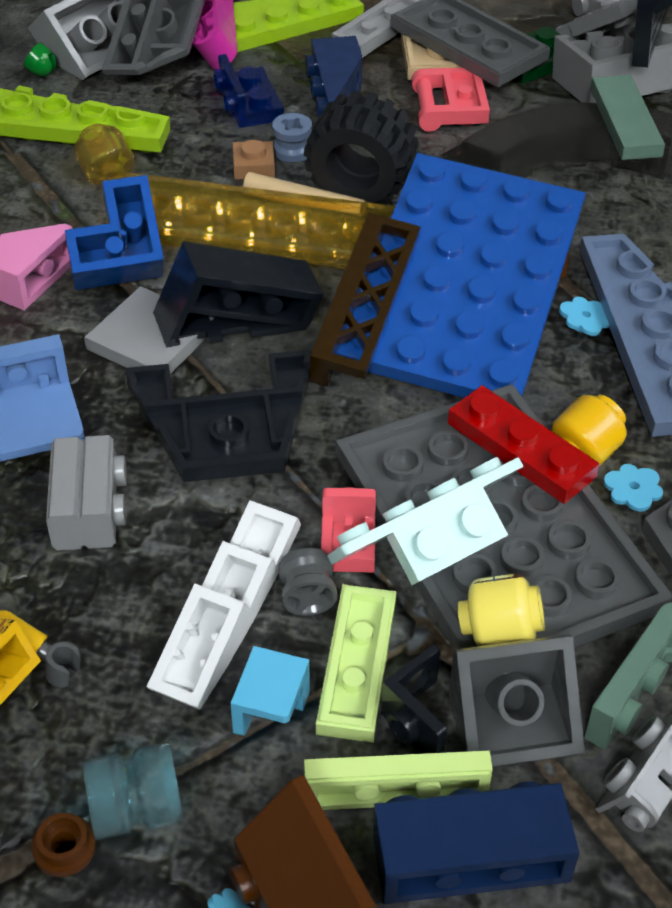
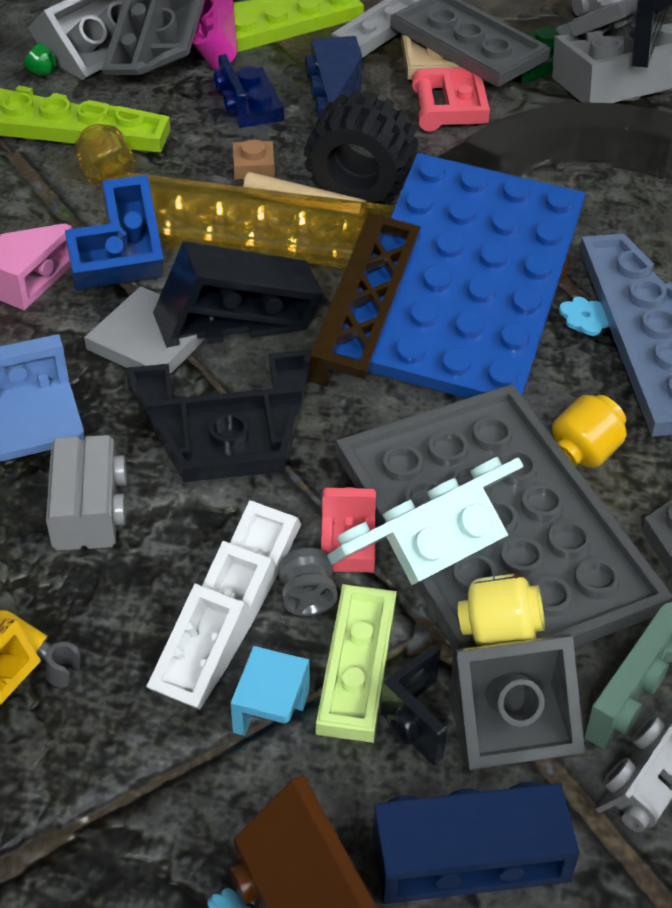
(58, 830): reddish brown plate -> none
(132, 791): clear light blue wheel -> none
(291, 136): sand blue wheel -> none
(376, 779): yellowish green tile -> none
(512, 434): red plate -> none
(627, 117): sand green tile -> none
(634, 487): medium azure plant -> none

